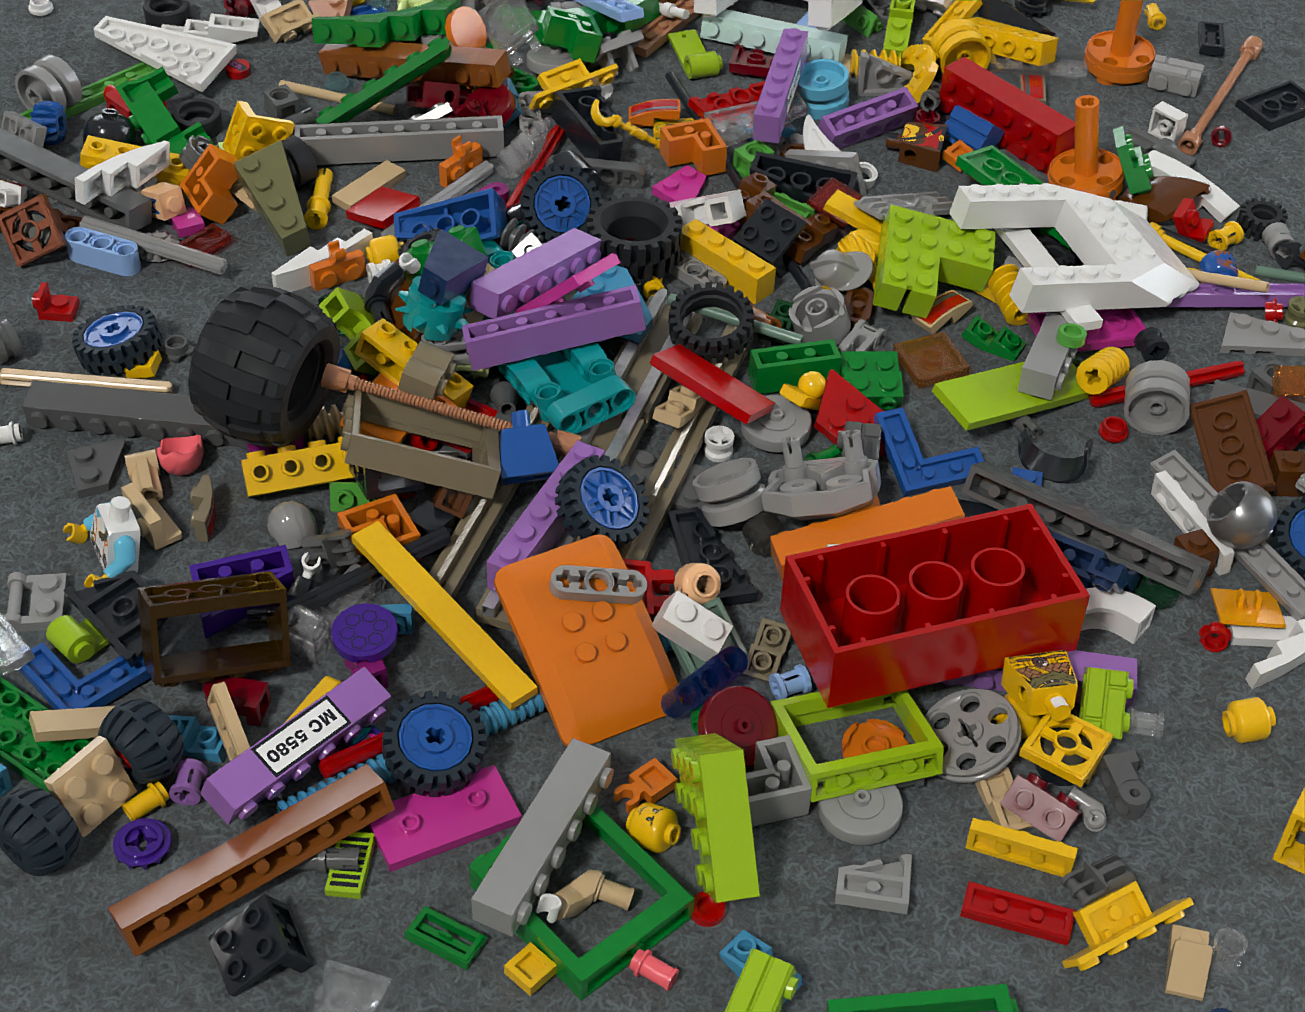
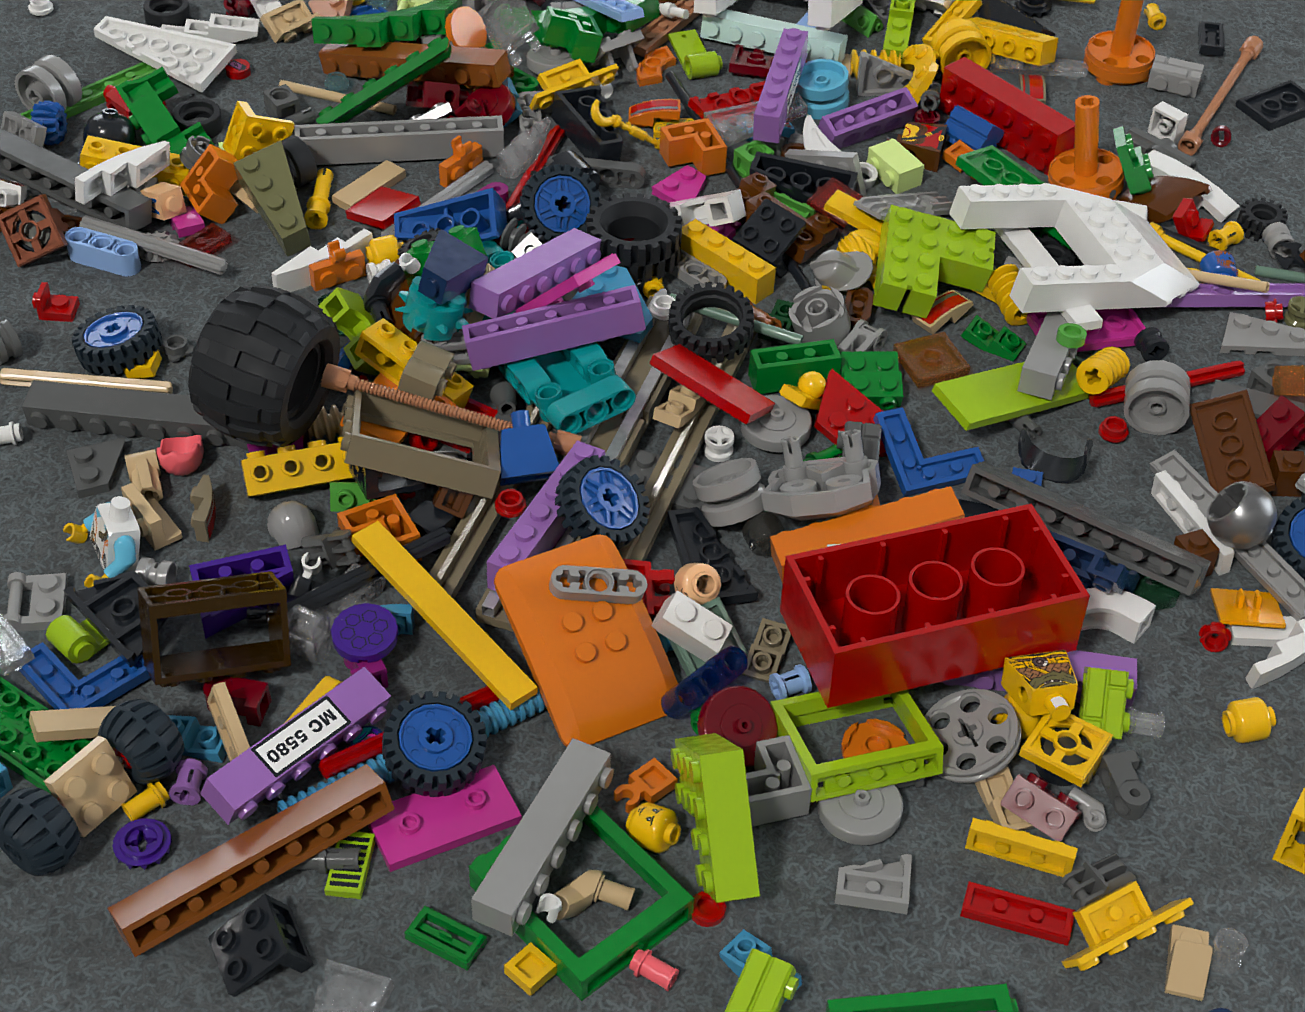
(156, 573): none -> light grey wheel
(510, 503): none -> red plate
(653, 65): none -> orange tile
(660, 307): none -> white plate
(896, 166): none -> yellowish green brick

